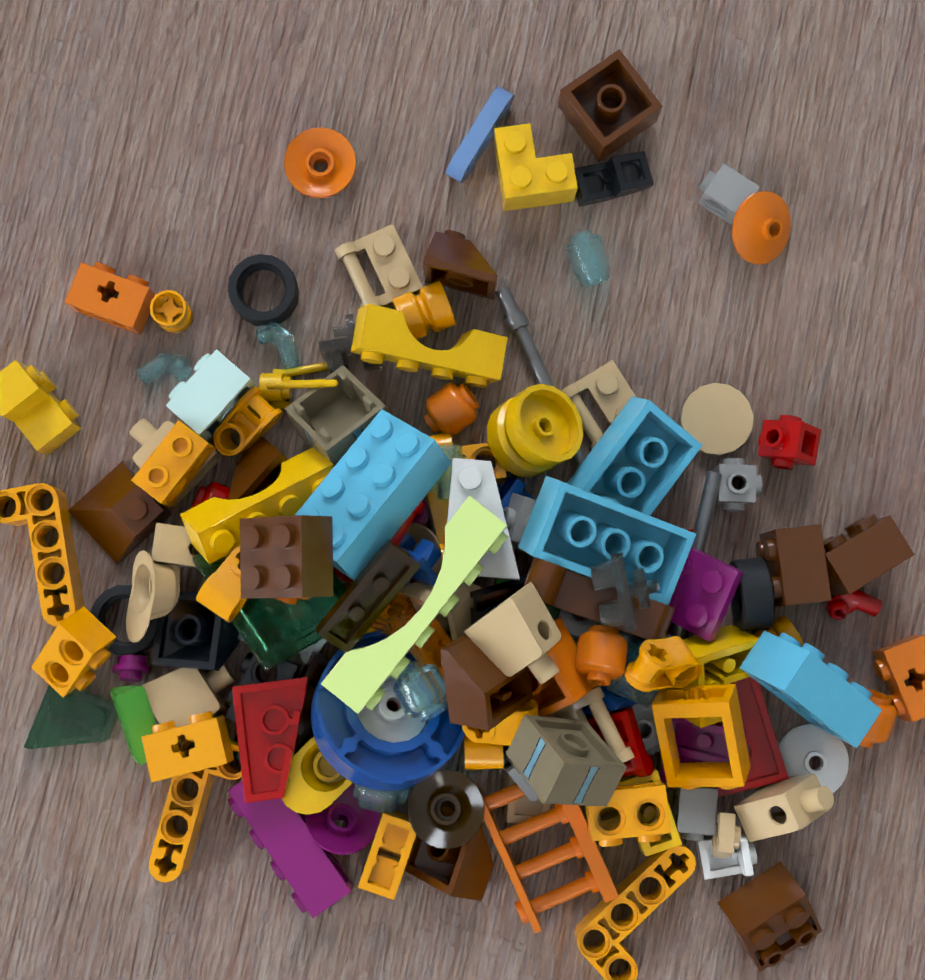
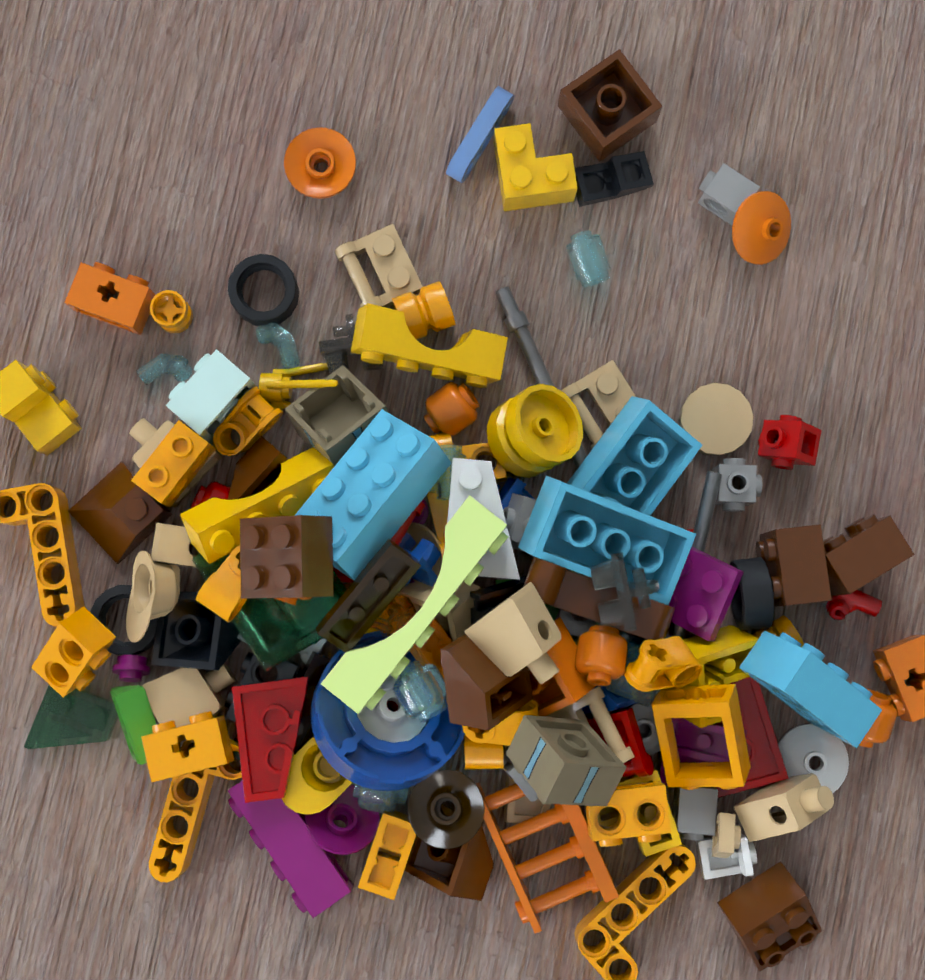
(459, 265): reddish brown slope -> none

